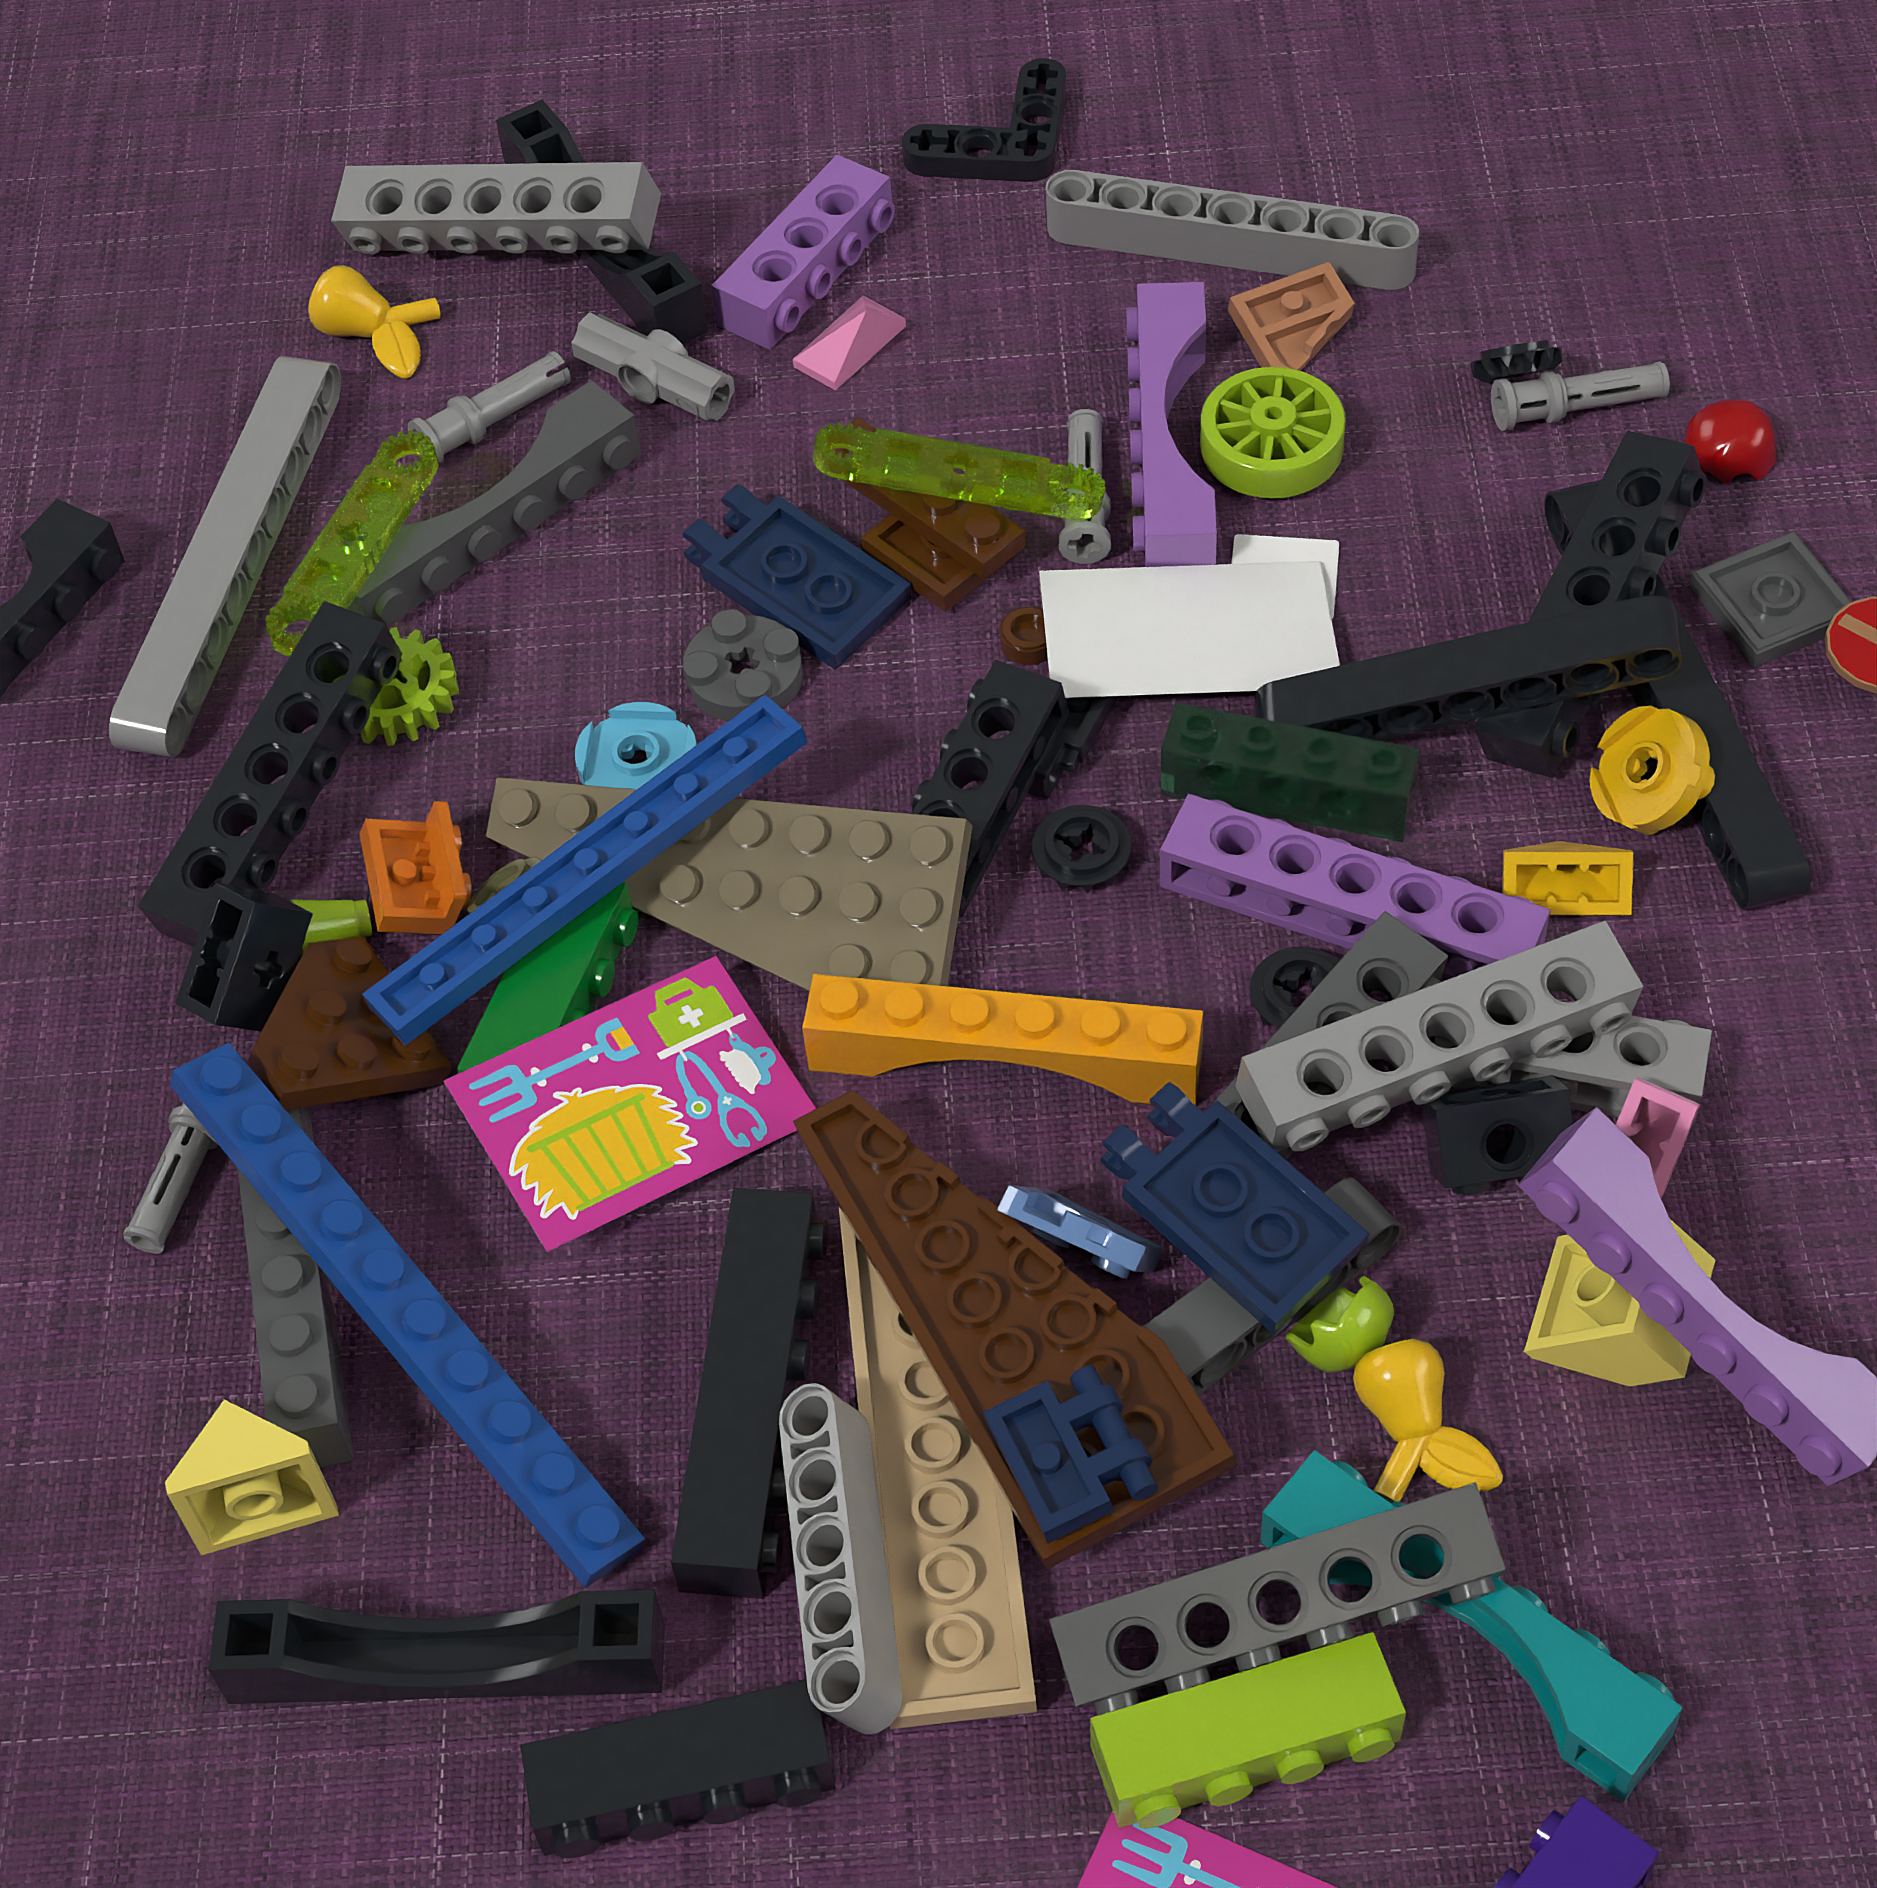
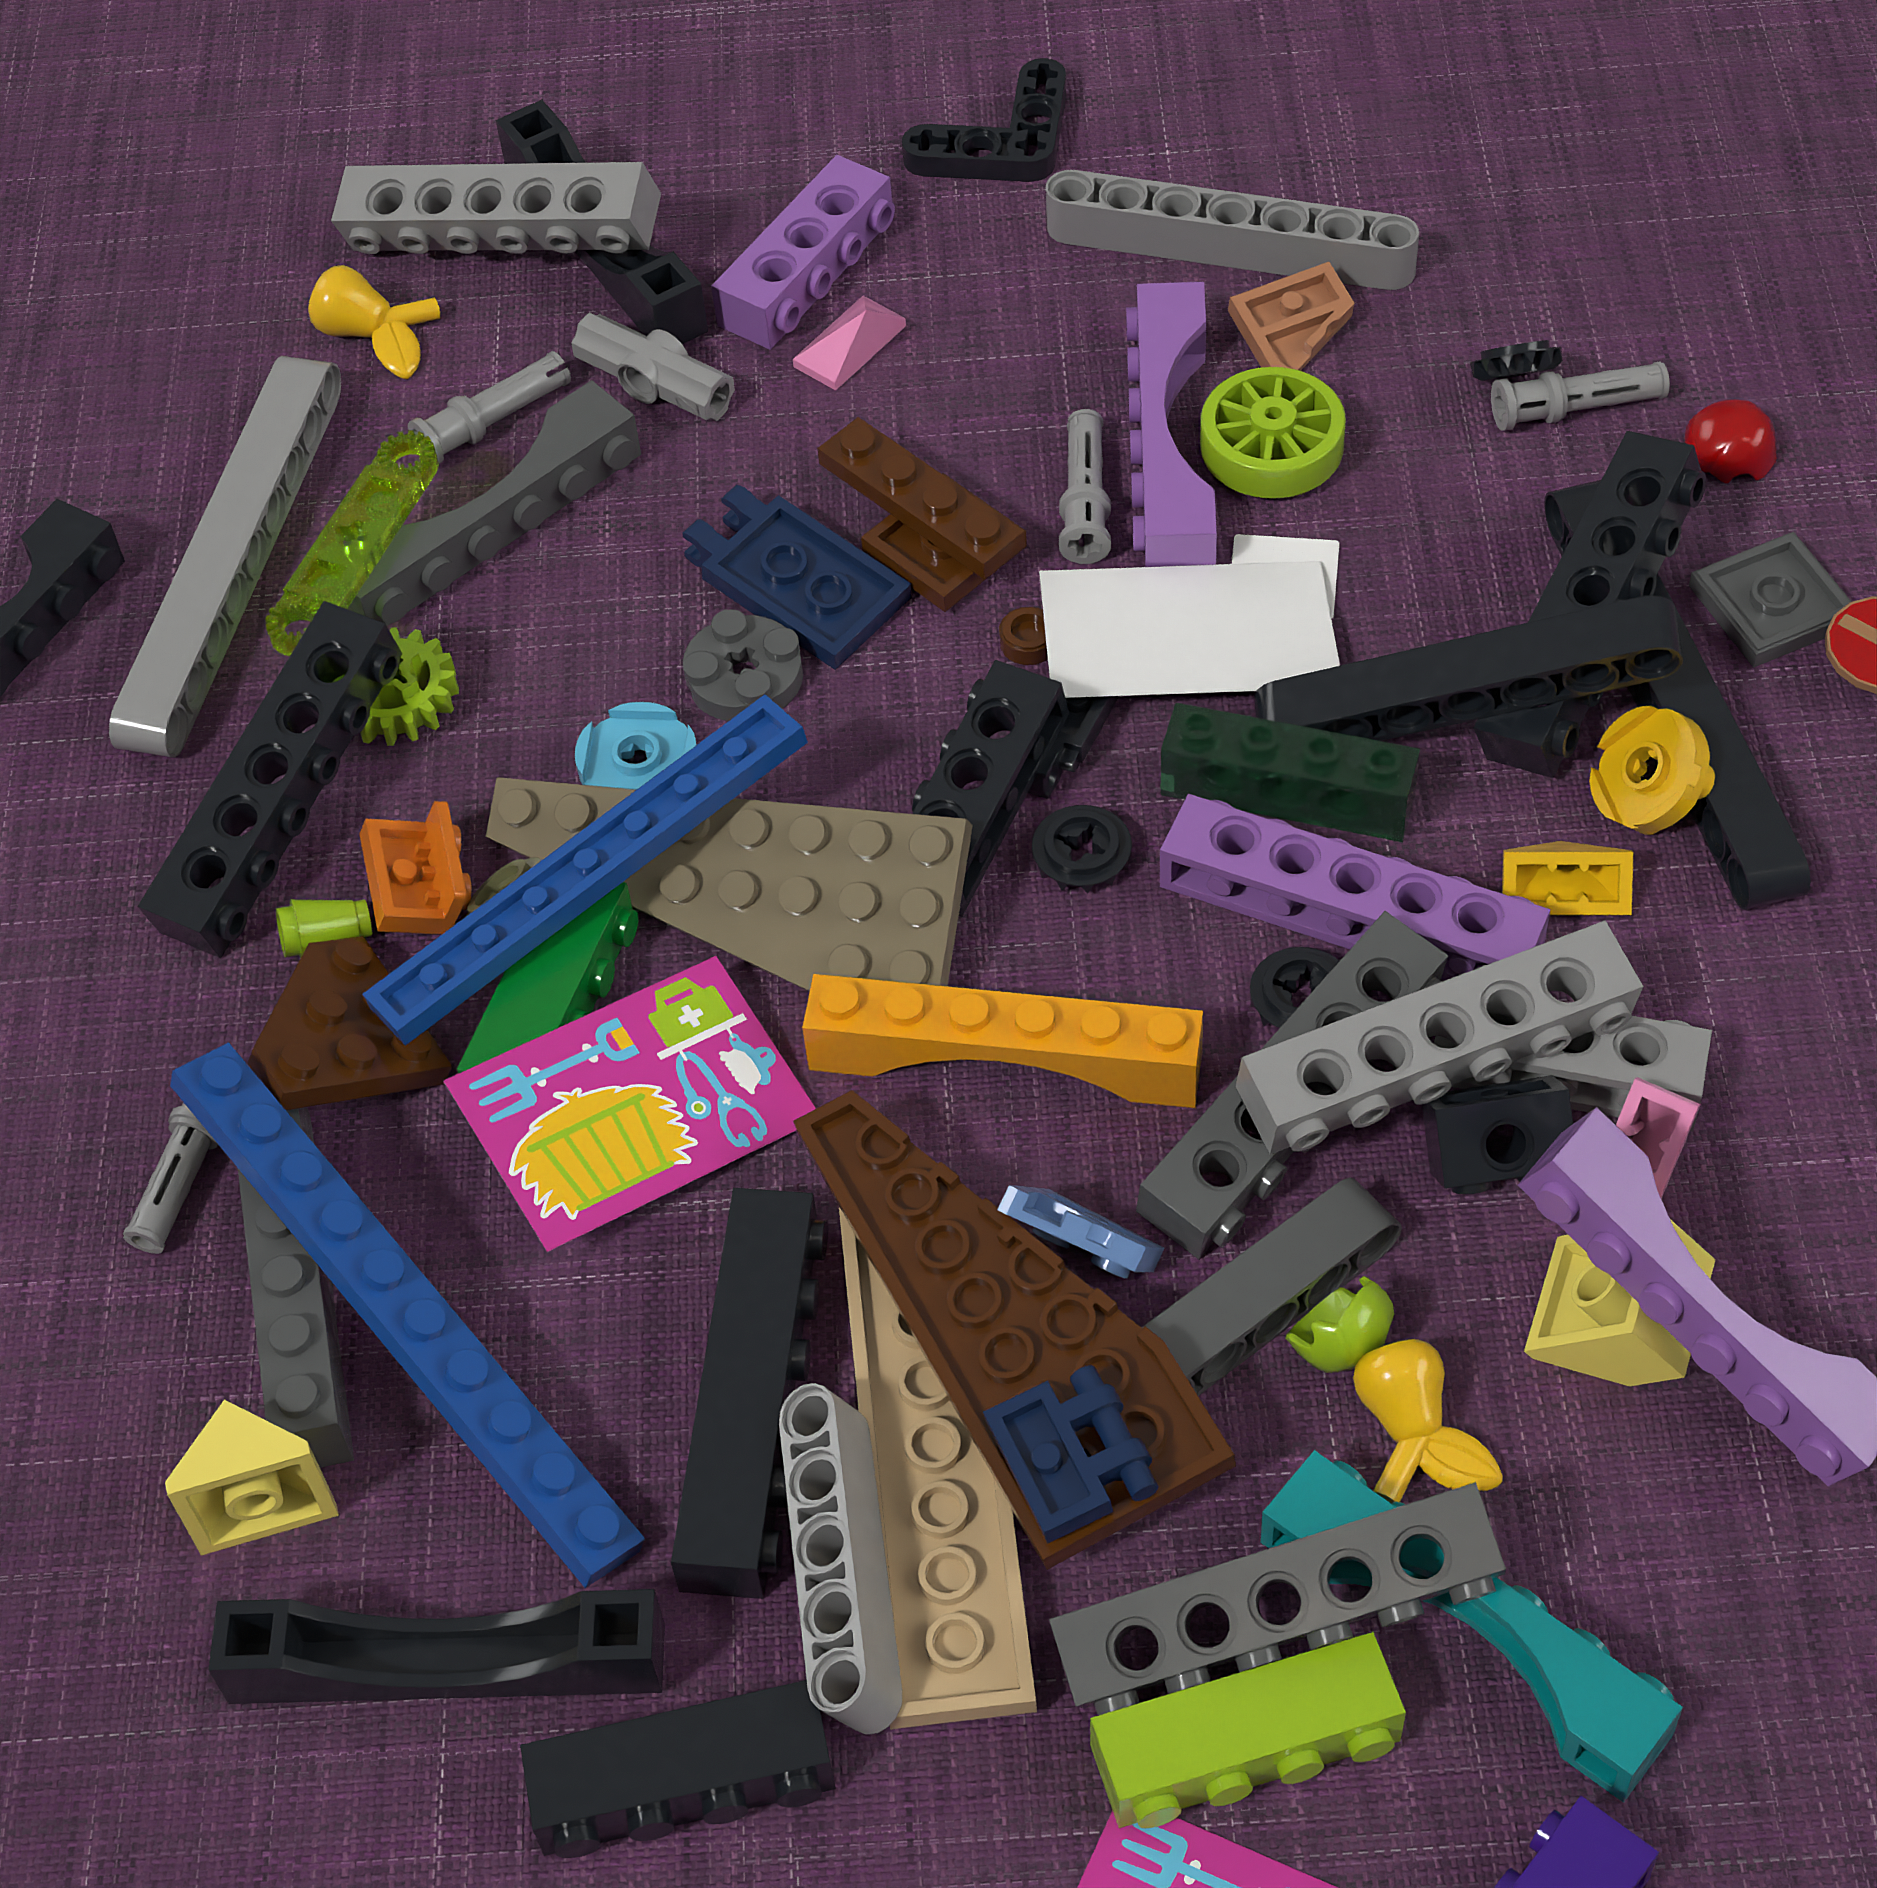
(243, 957): black brick -> none
(928, 464): clear neon green piece -> none
(1234, 1207): dark blue tile -> none

